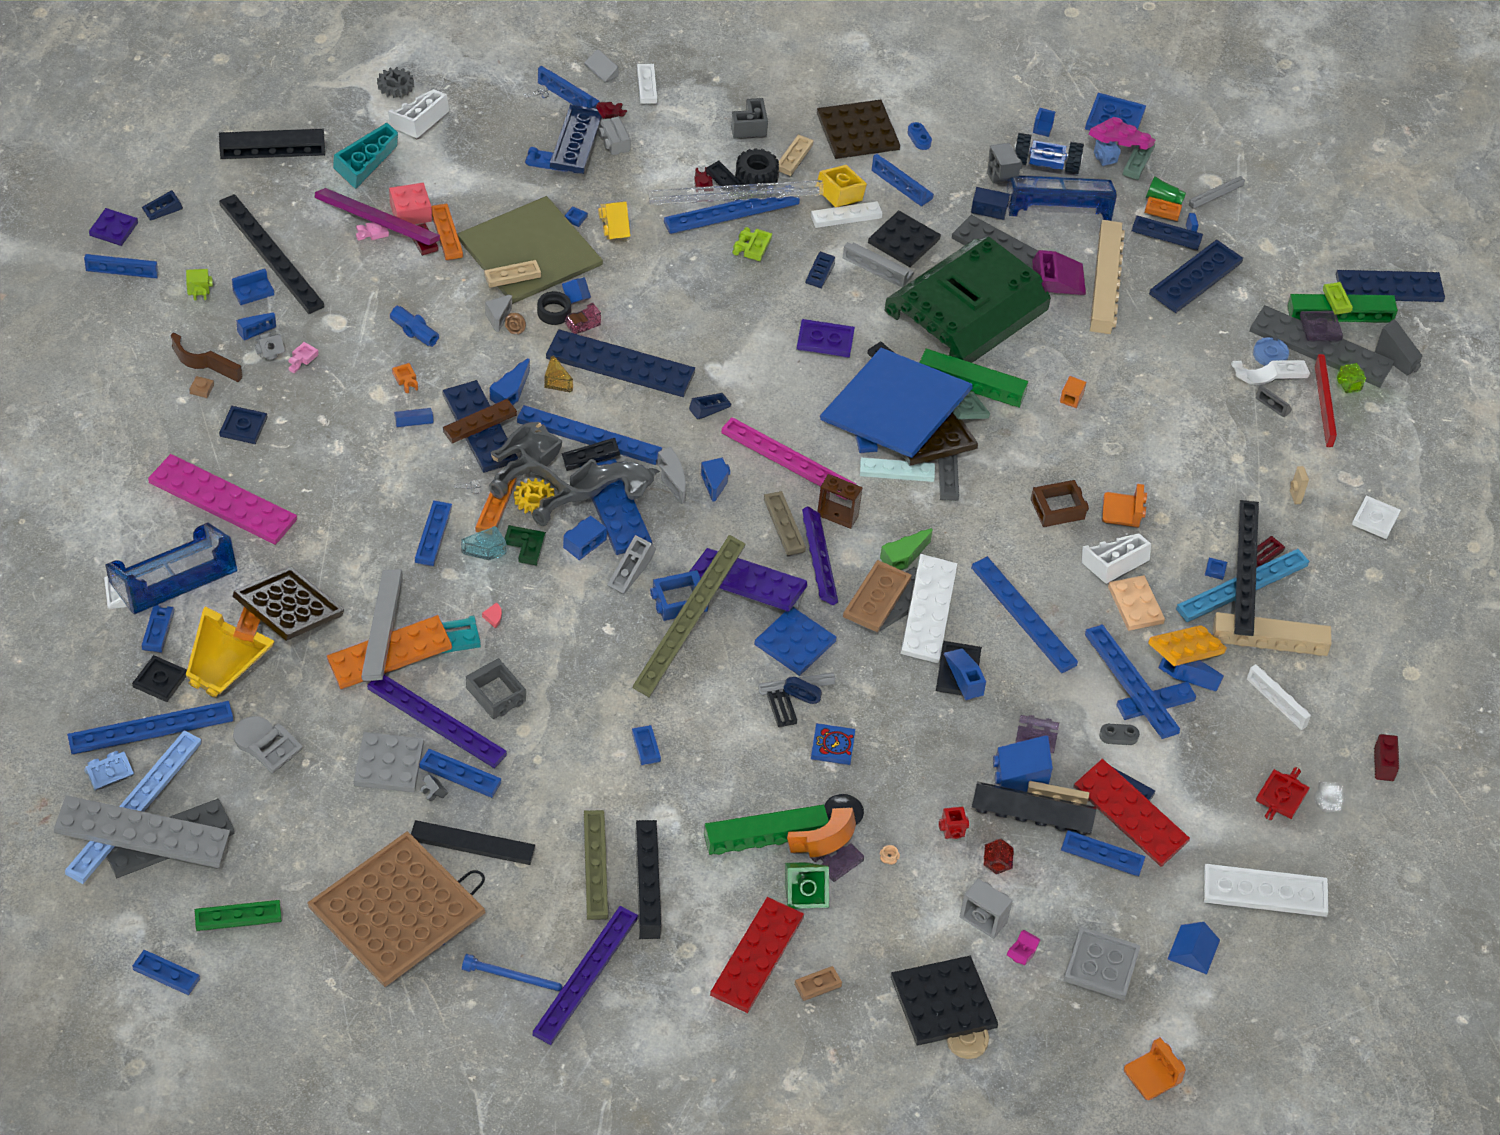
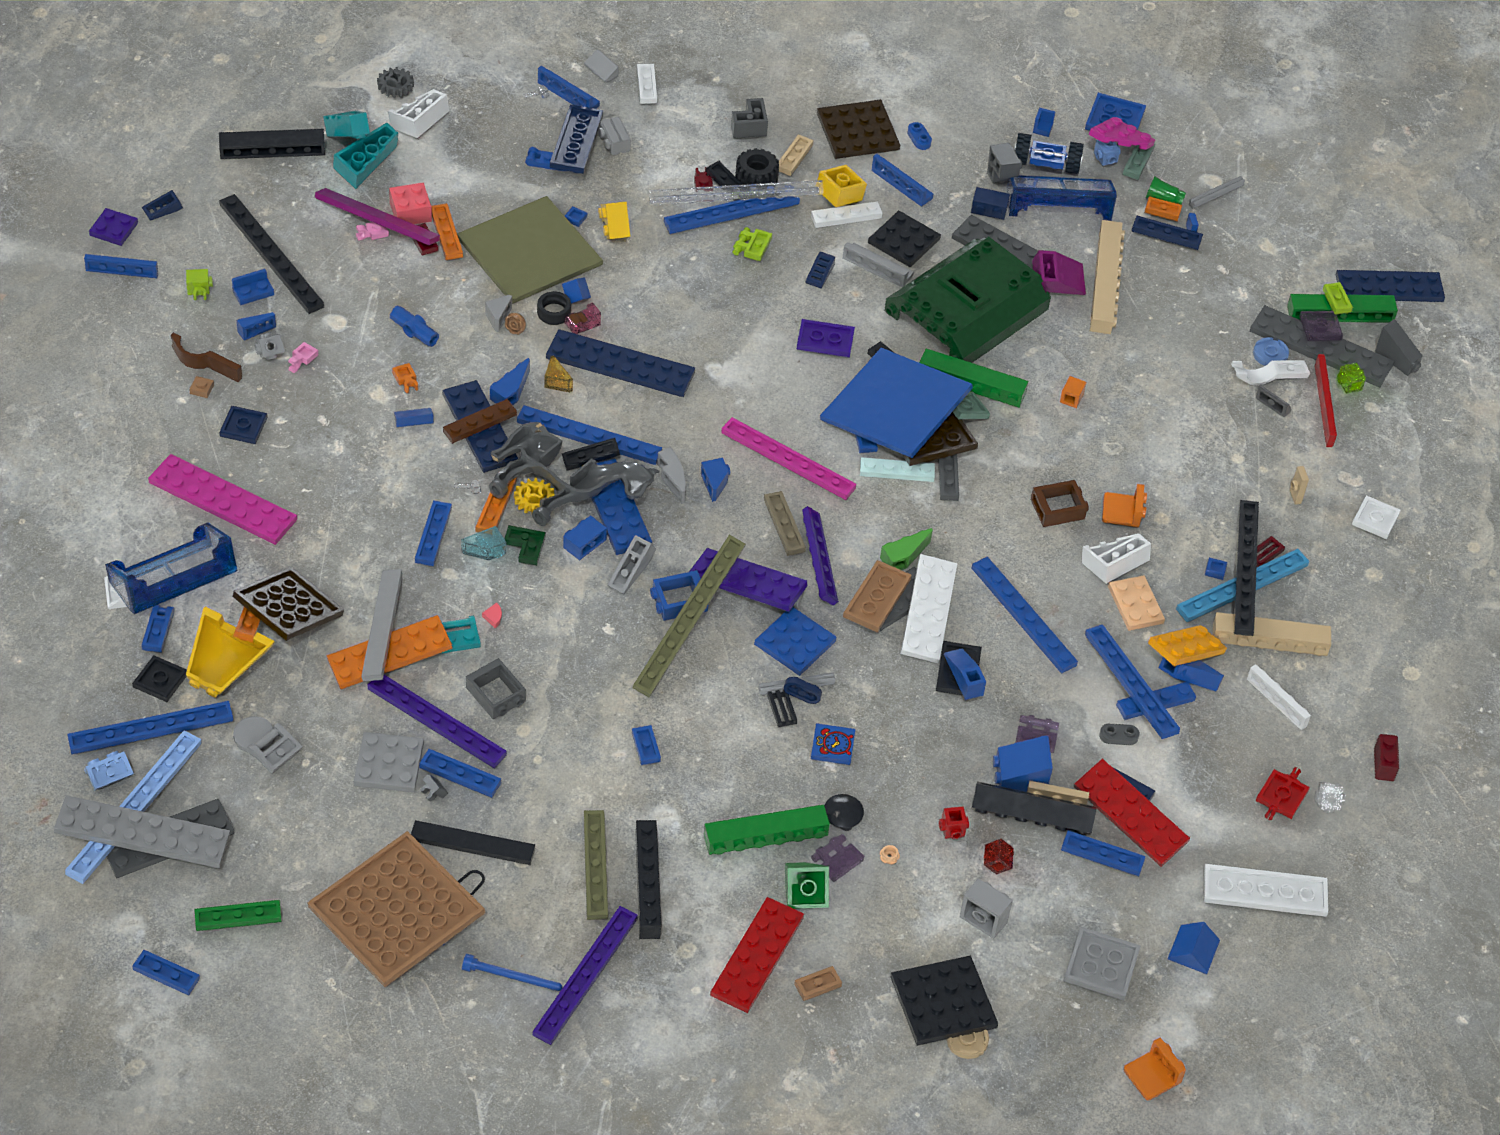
(347, 124): none -> teal wedge
(512, 273): tan plate -> none
(609, 110): dark red plate -> none
(708, 405): dark blue slope -> none
(826, 839): orange arch -> none
(828, 508): reddish brown window -> none
(1023, 948): dark pink bracket -> none
(1196, 276): dark blue plate -> none

